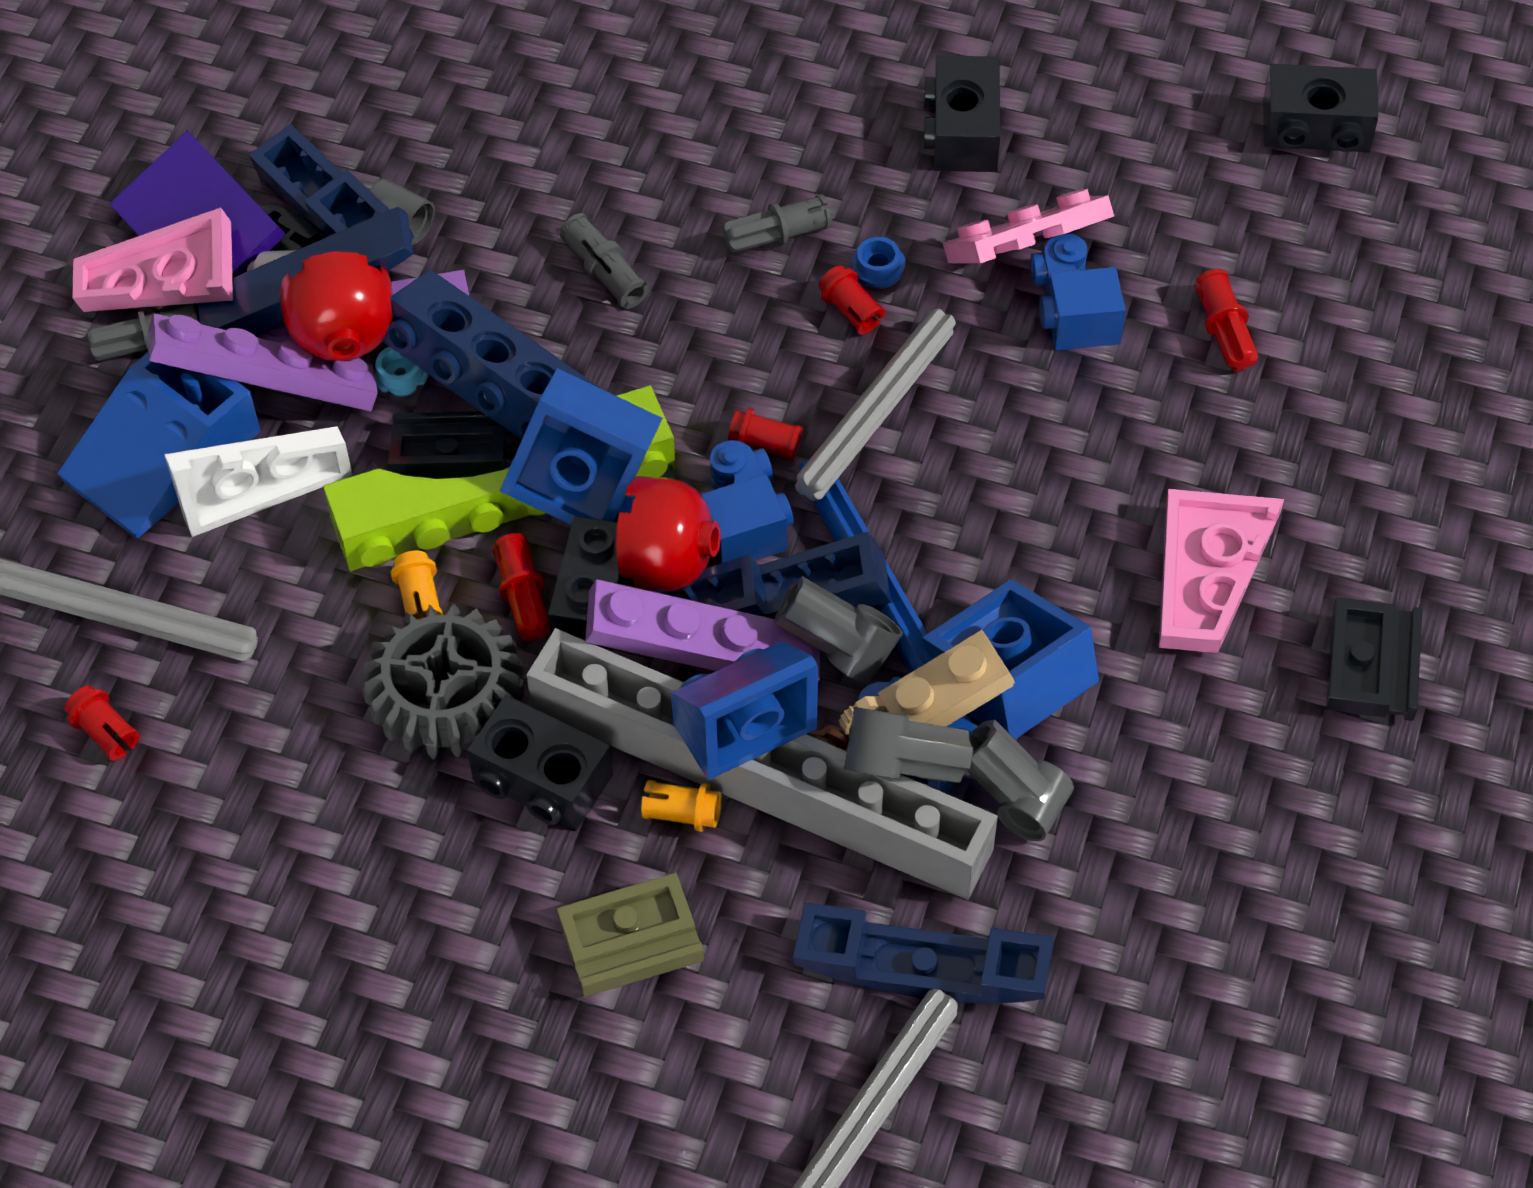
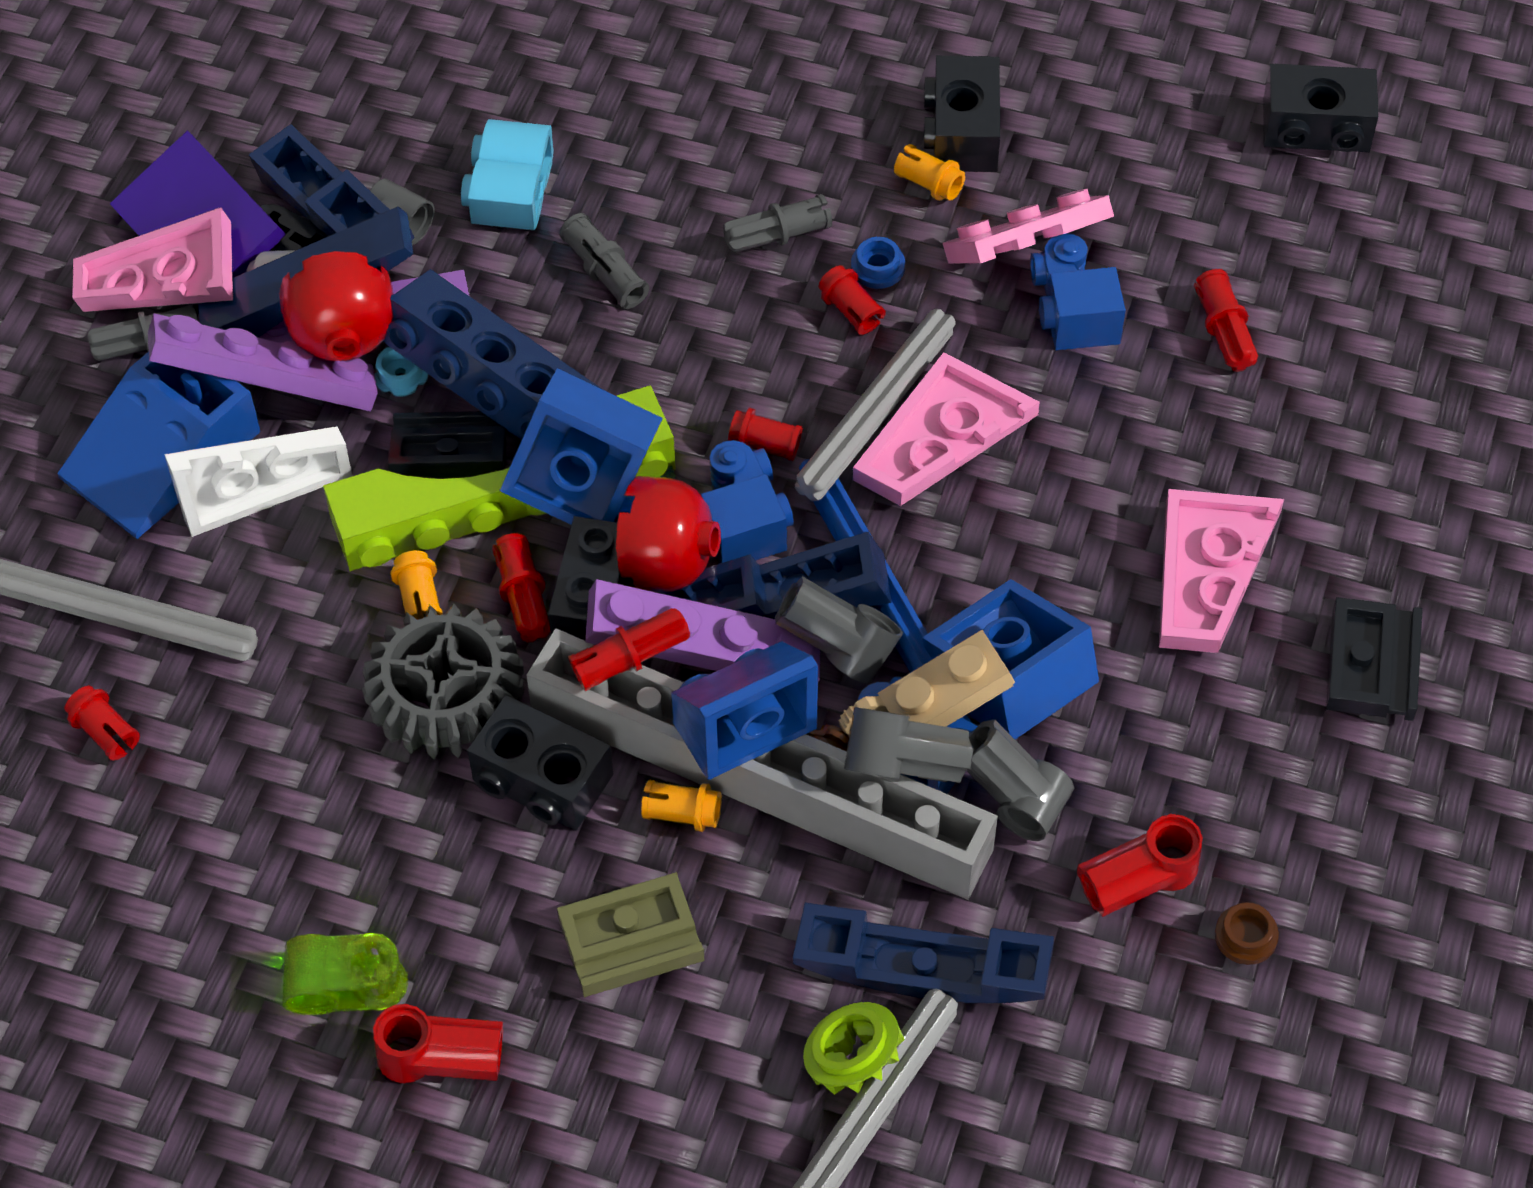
(338, 974): none -> clear neon green piece
(444, 1047): none -> red piece
(508, 174): none -> medium azure brick
(629, 648): none -> red axle
(834, 1040): none -> lime gear
(933, 174): none -> light orange pin
(940, 428): none -> bright pink wing
(1139, 868): none -> red piece
(1246, 933): none -> reddish brown plate

